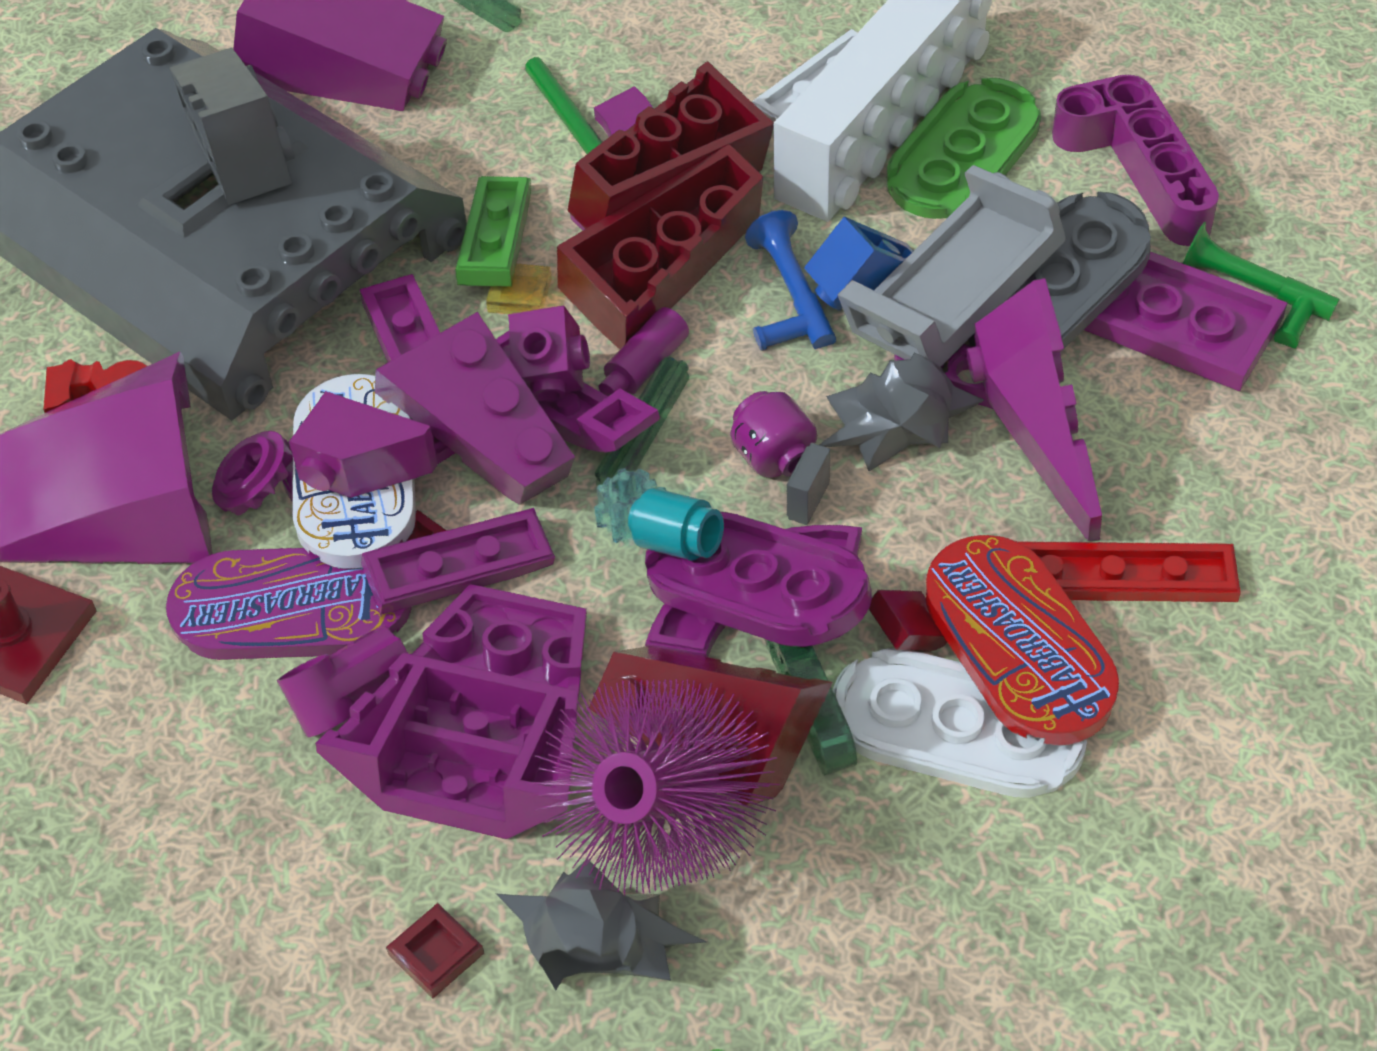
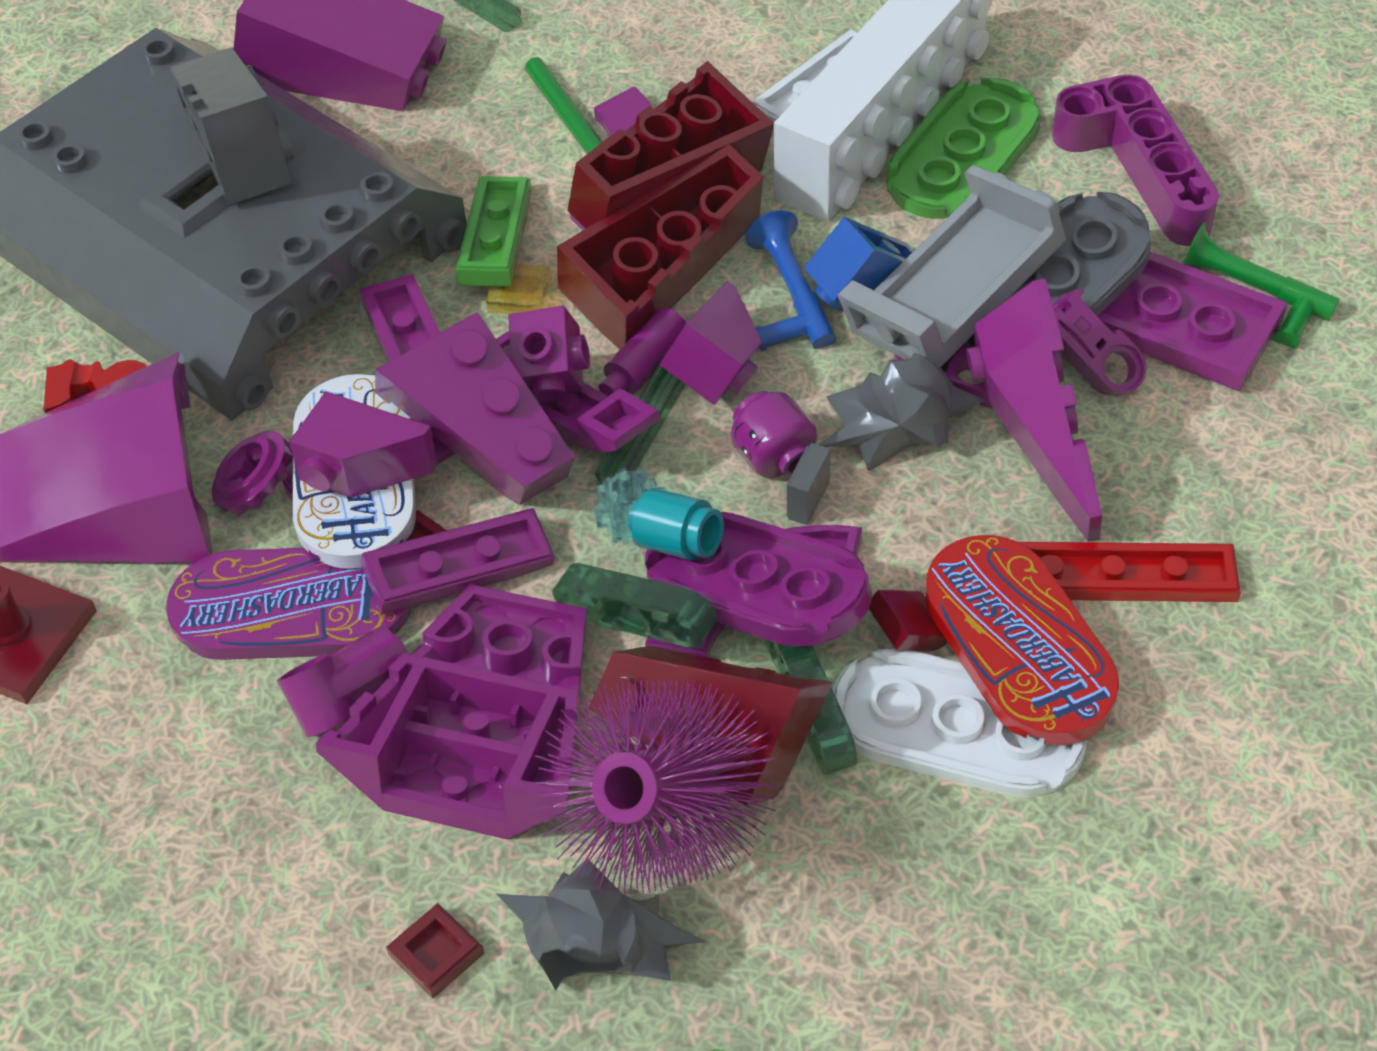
(637, 604): none -> clear green beam
(715, 347): none -> magenta slope
(1090, 342): none -> magenta piece

